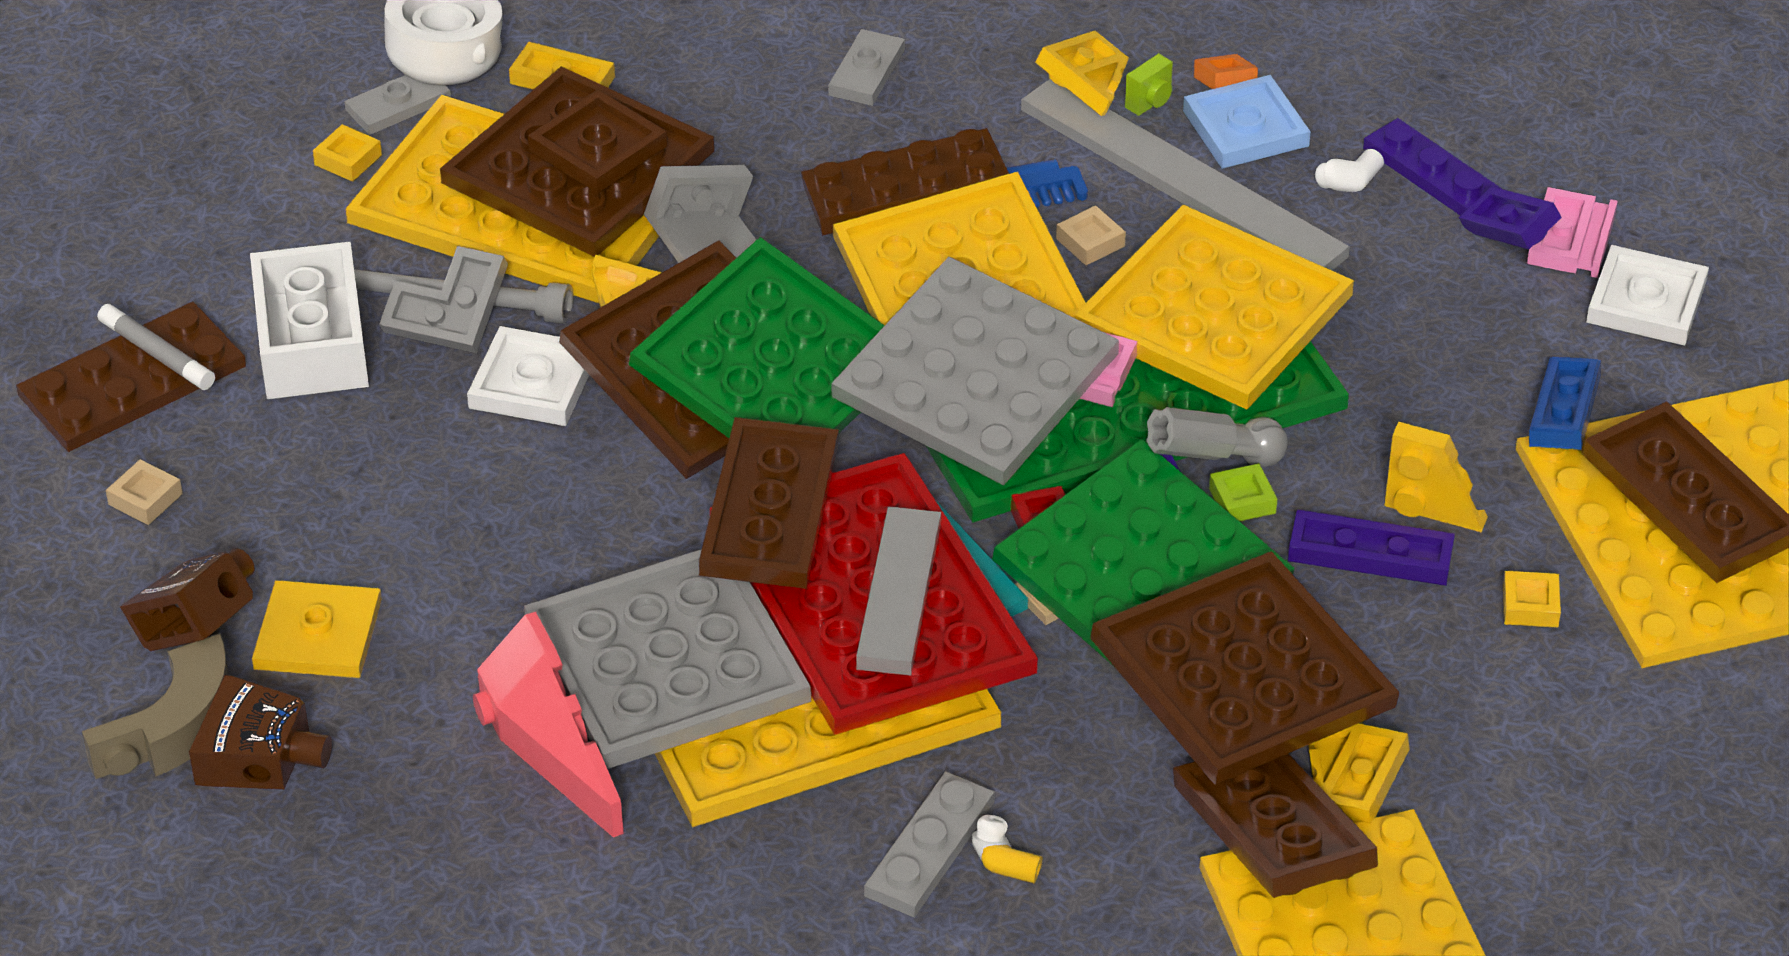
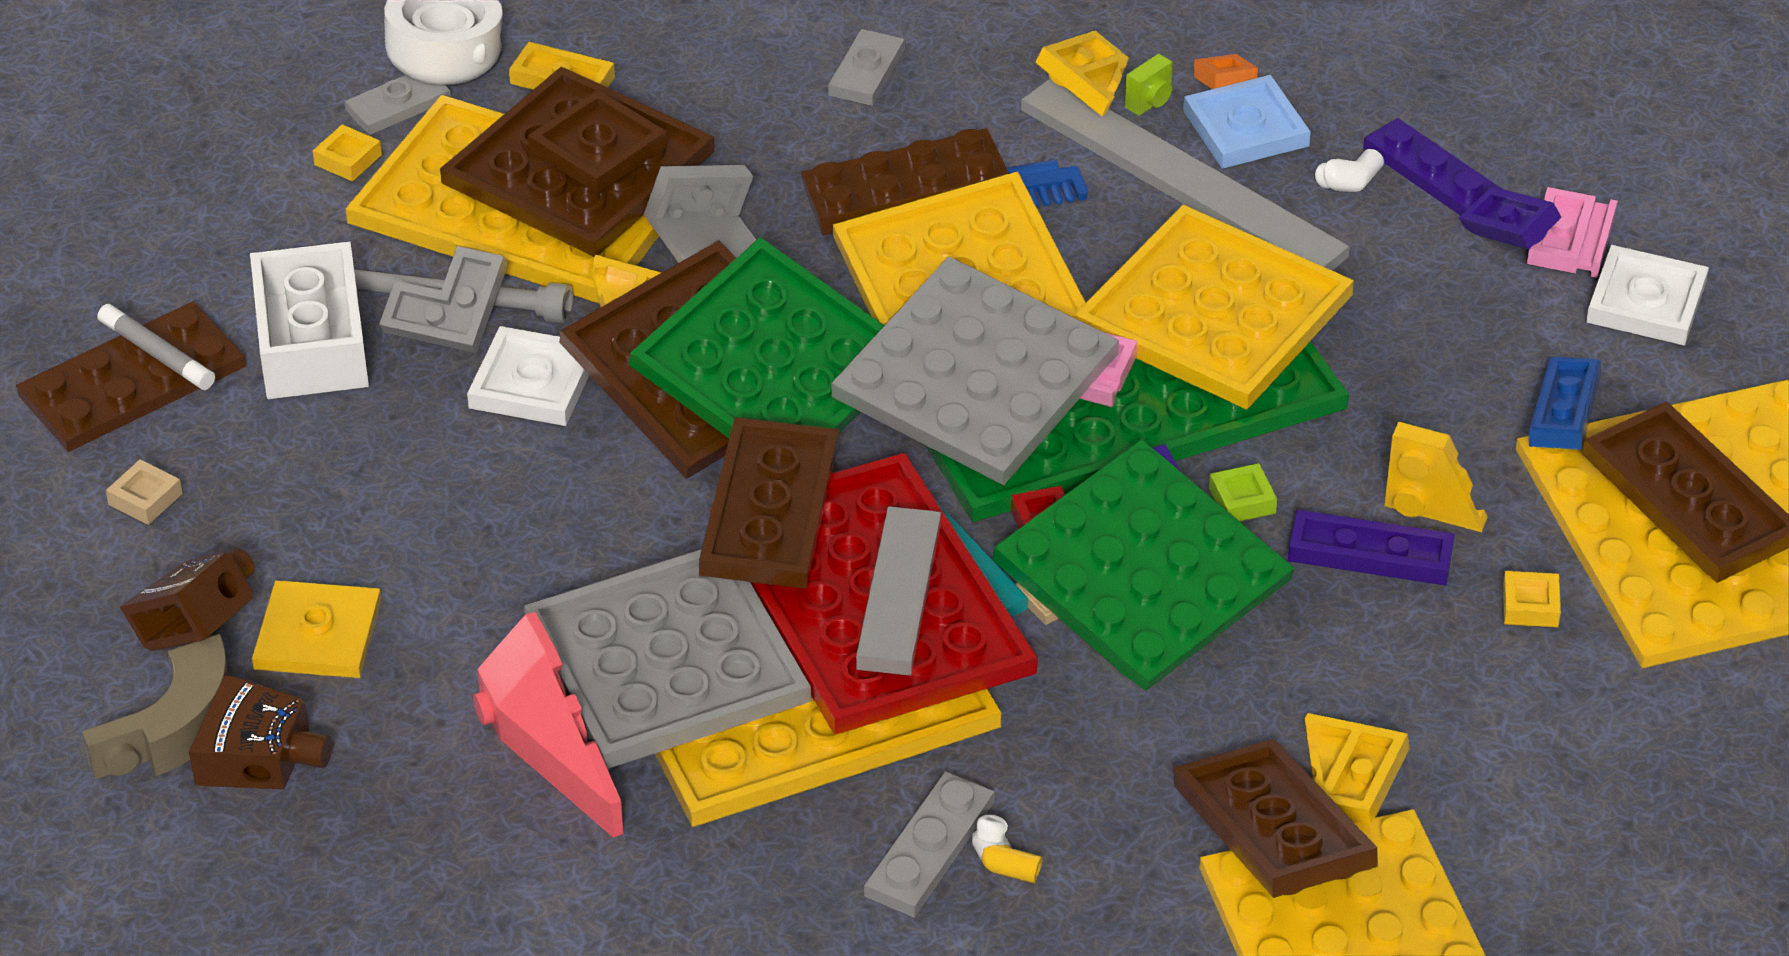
(1090, 235): tan plate -> none
(1215, 436): light grey piece -> none
(1244, 667): reddish brown plate -> none

